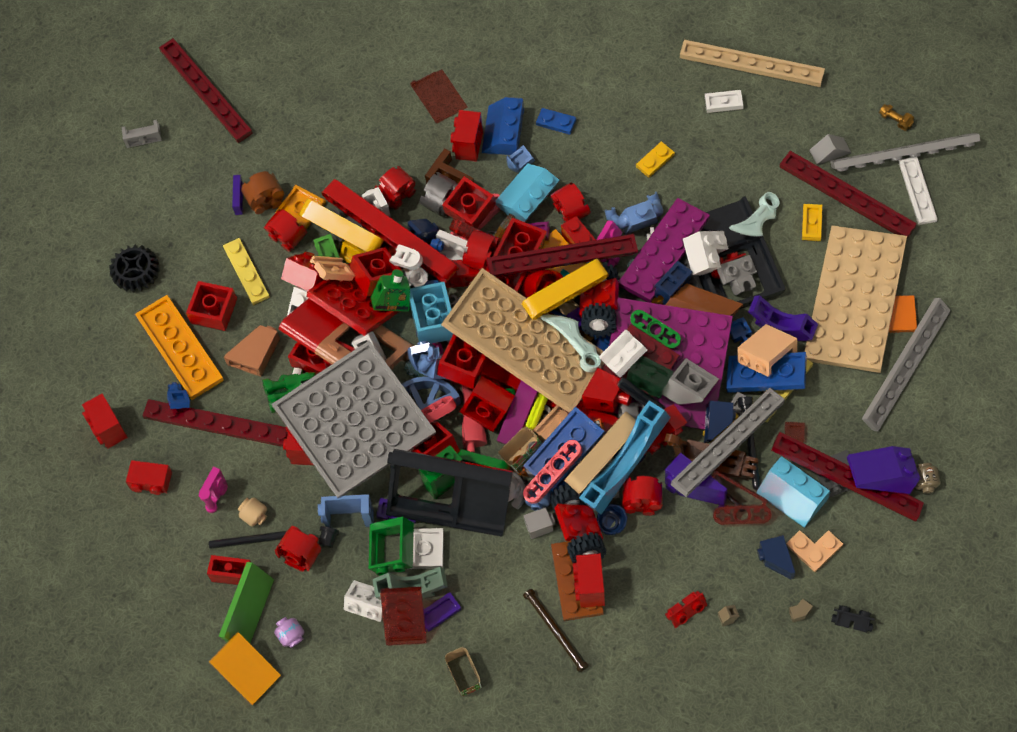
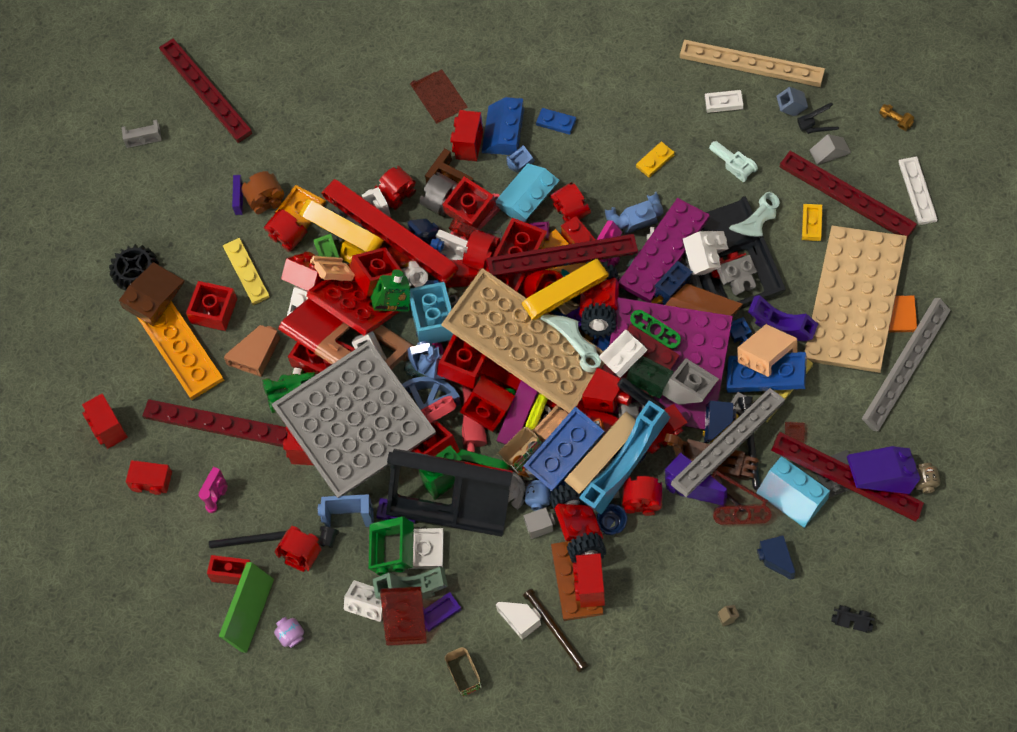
(151, 293): none -> reddish brown slope
(176, 397): blue plate -> none
(244, 668): light orange tile -> none
(252, 512): tan head -> none
(411, 260): white plate -> none
(502, 228): clear orange tile -> none
(520, 617): none -> white slope
(555, 473): coral beam -> none
(693, 603): red hinge -> none
(735, 163): none -> light aqua connector
(792, 101): none -> sand blue brick
(800, 611): dark tan piece -> none
(807, 121): none -> black plant
(817, 553): light nougat plate -> none
(911, 150): light grey plate -> none

